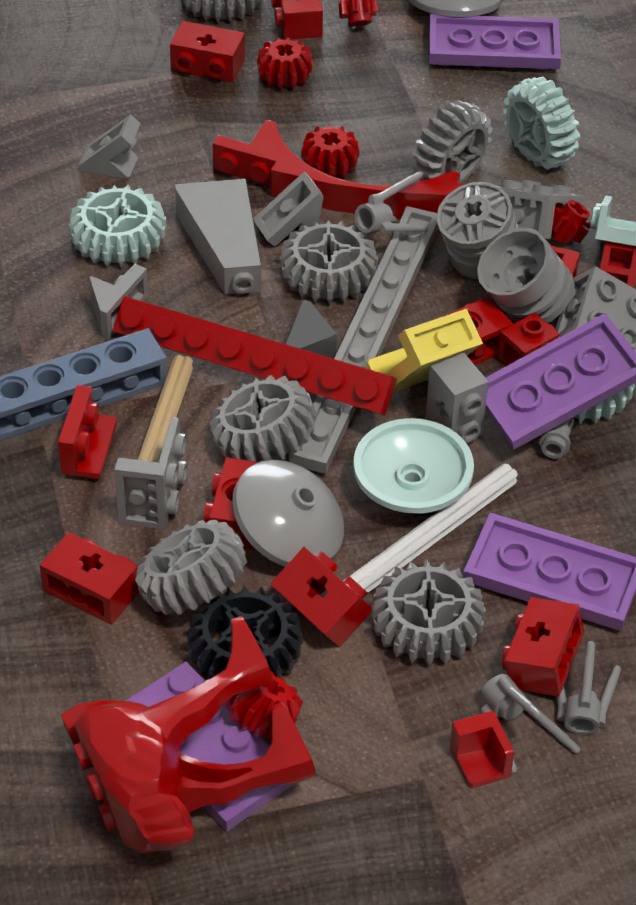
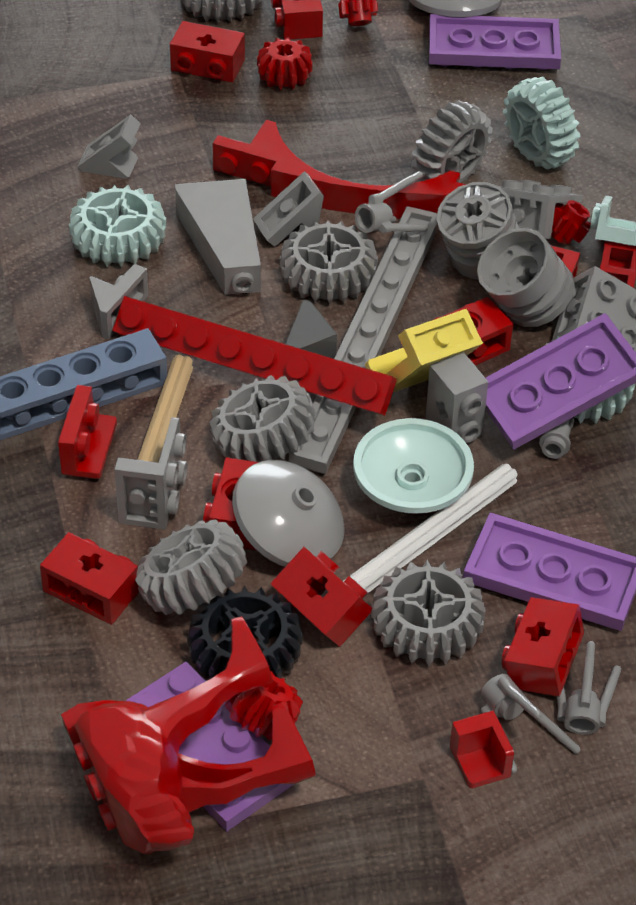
(331, 150): red gear -> none
(524, 338): red brick -> none

